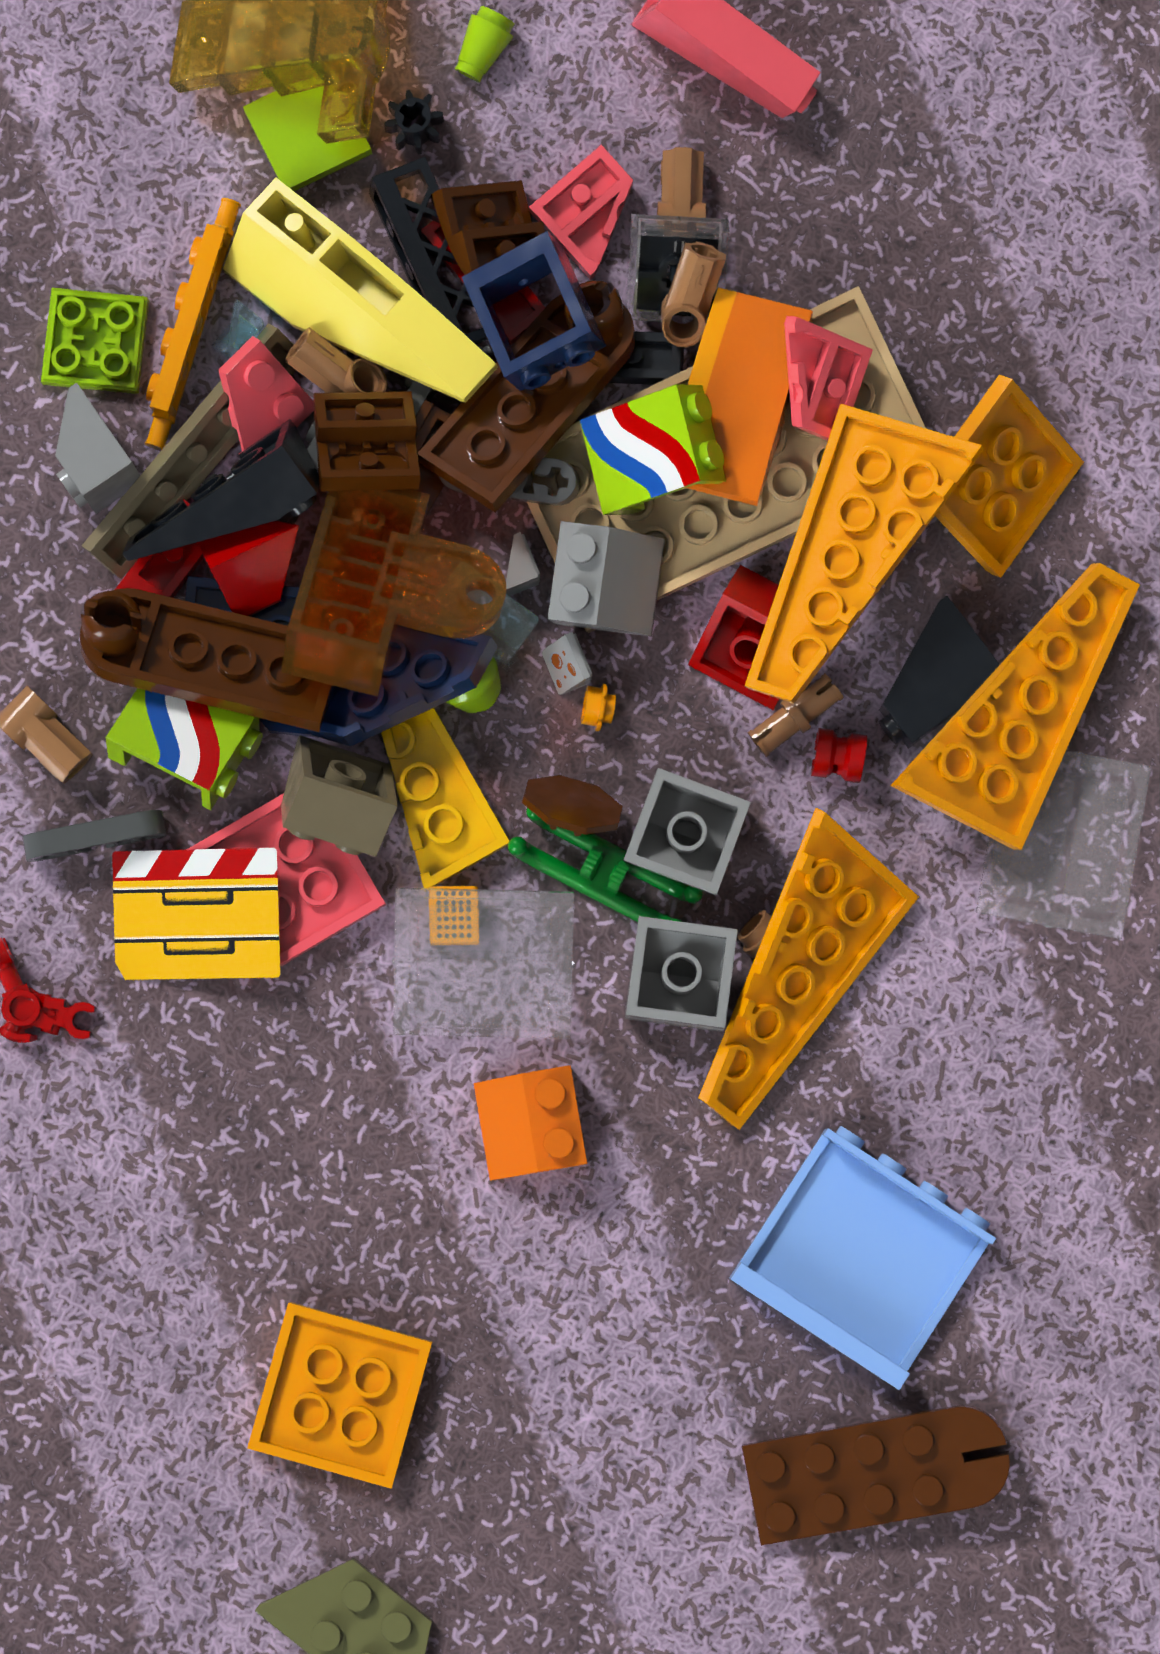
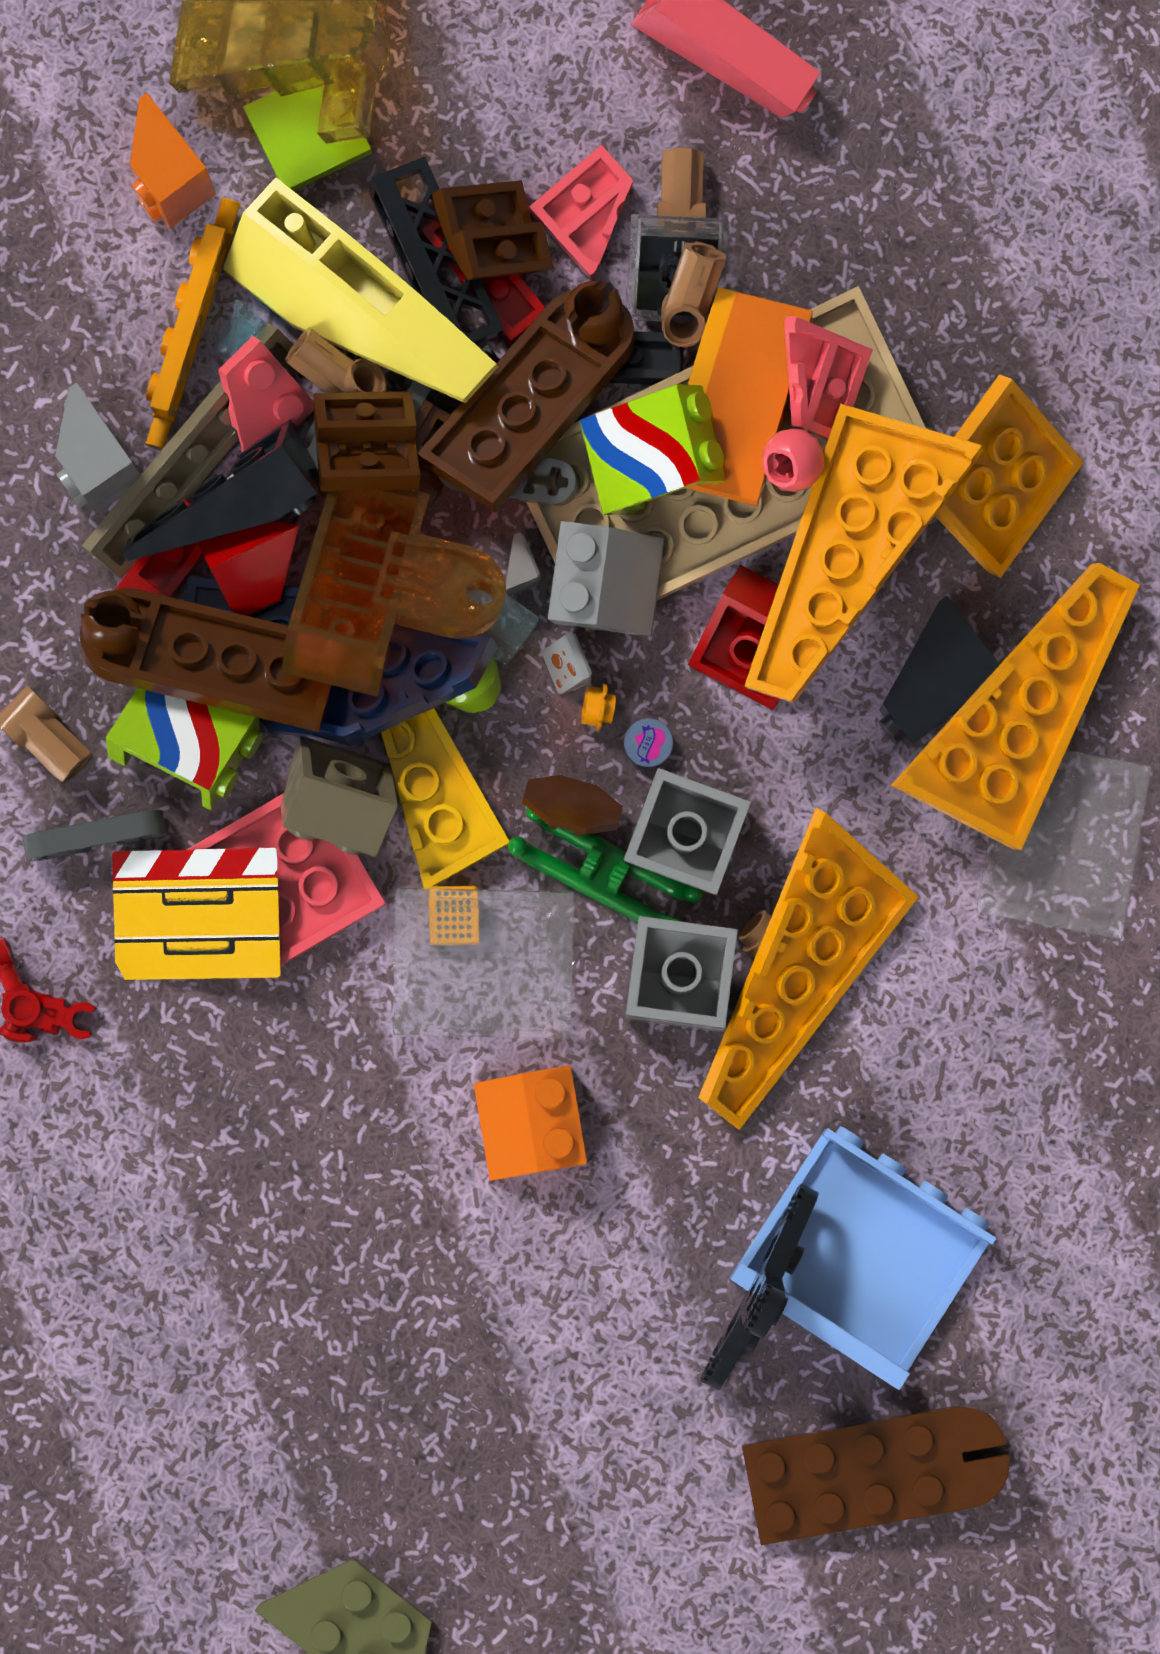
(95, 340): lime tile -> none
(166, 169): none -> orange slope
(340, 1395): light orange plate -> none
(416, 134): black gear -> none
(483, 43): lime cone -> none
(514, 272): dark blue window -> none
(648, 743): none -> sand blue tile
(766, 1296): none -> black piece
(793, 460): none -> coral piece
(795, 716): medium nougat pin -> none
(839, 755): red wheel -> none

